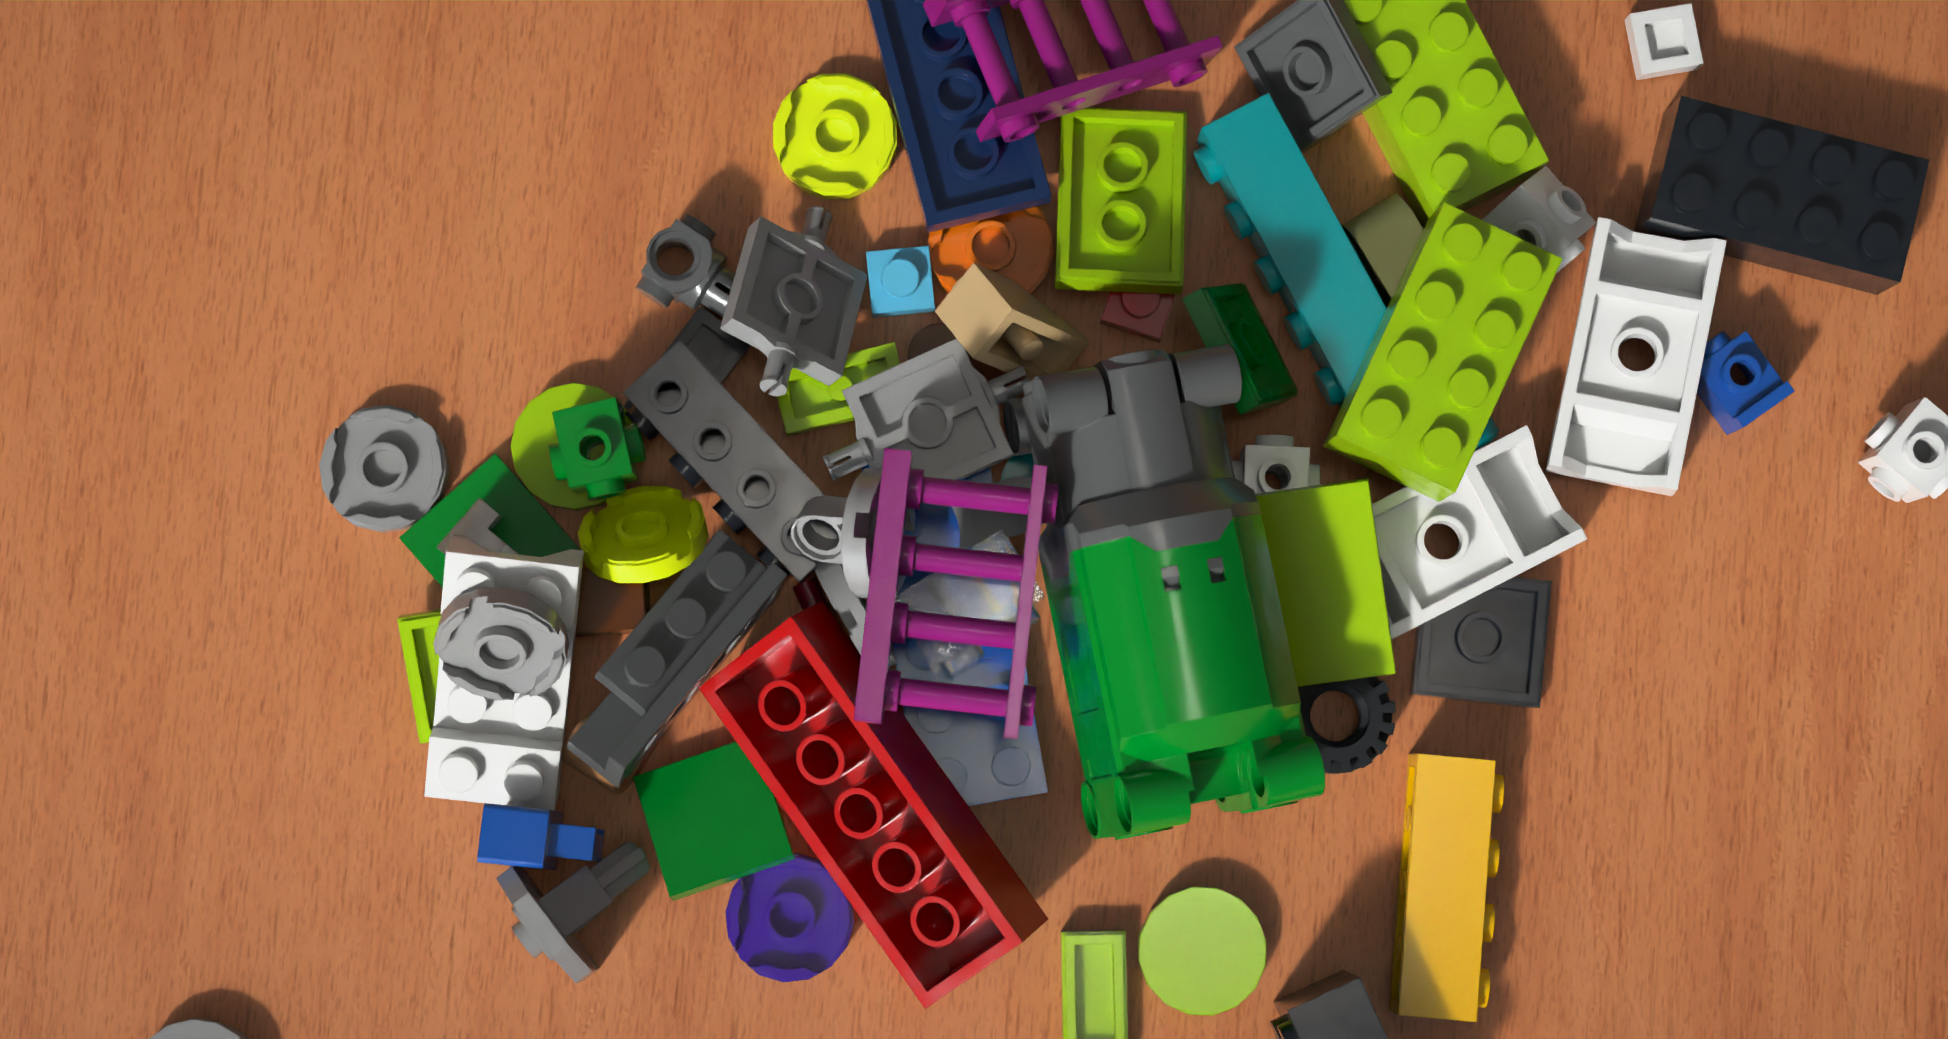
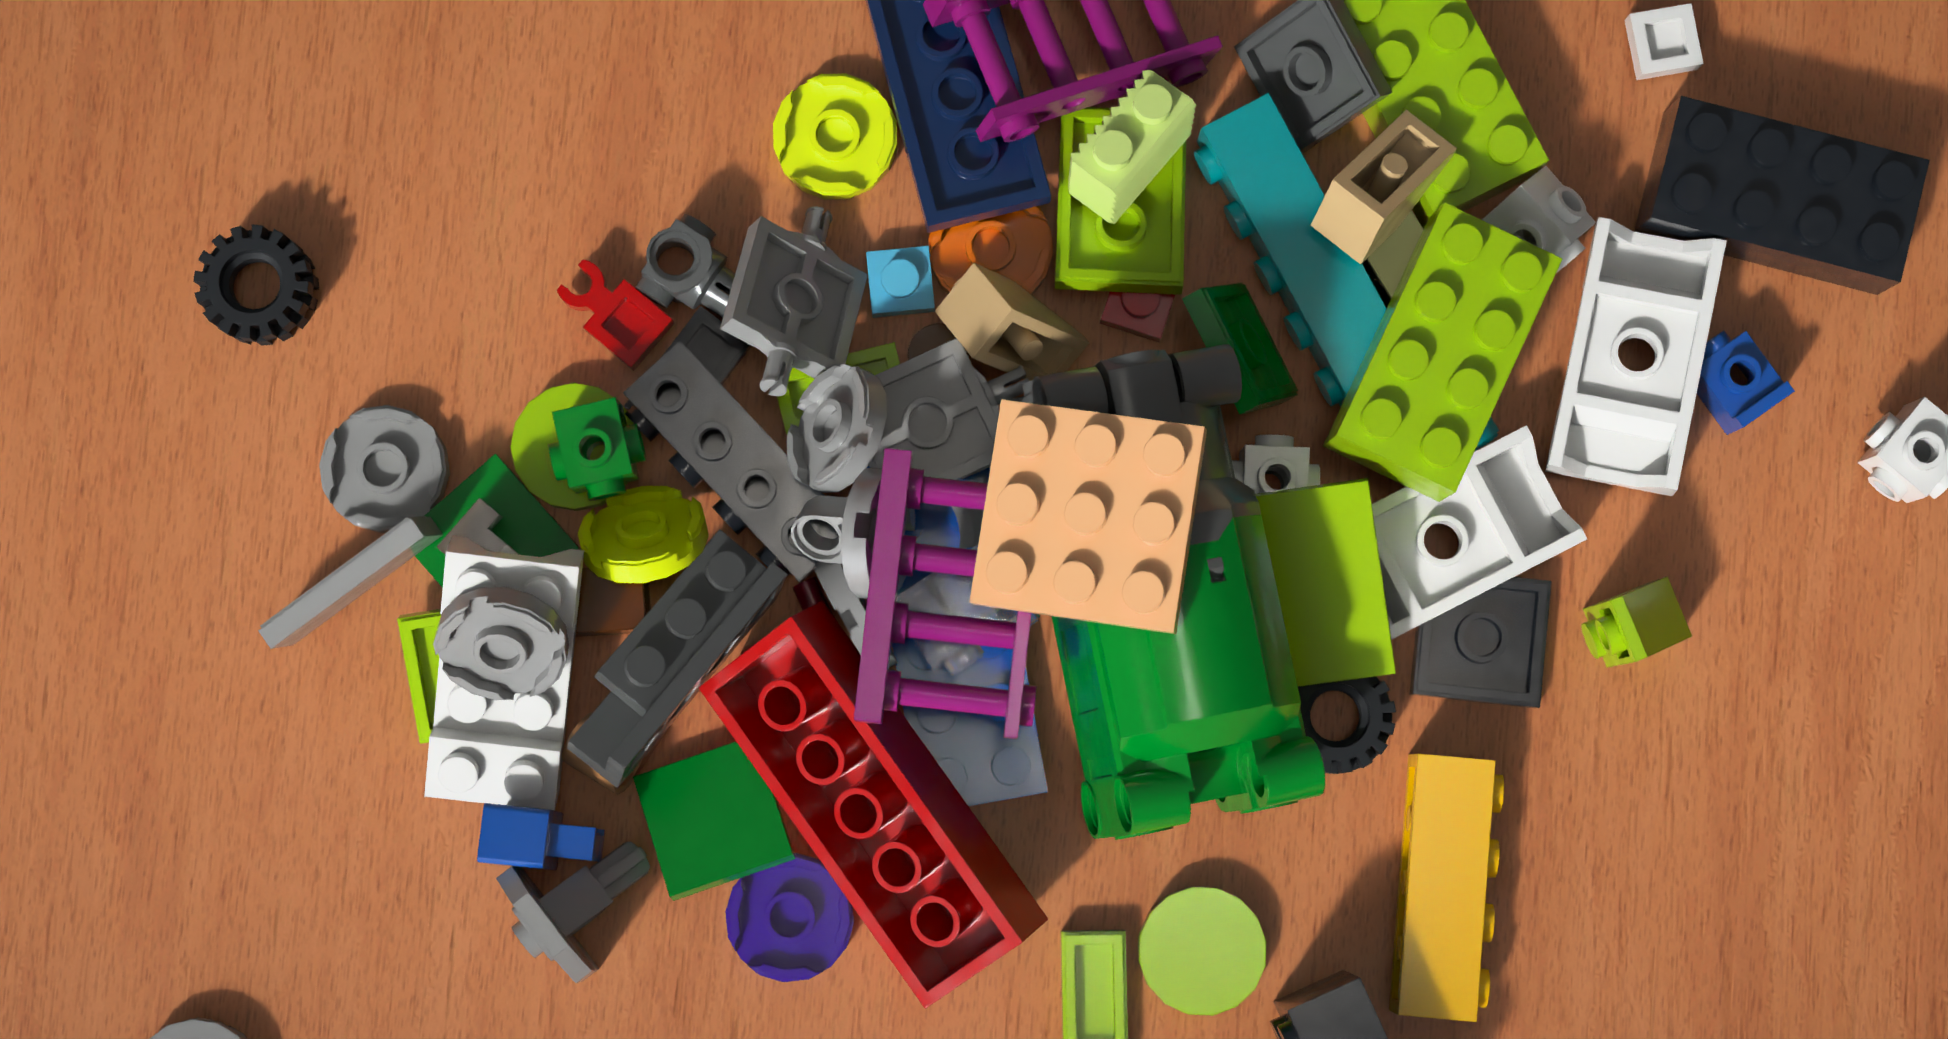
(230, 258): none -> black tyre
(349, 581): none -> light grey tile
(621, 319): none -> red plate
(838, 428): none -> light grey tile
(1088, 516): none -> light nougat plate
(1130, 146): none -> yellowish green brick
(1381, 186): none -> tan slope
(1635, 624): none -> lime slope

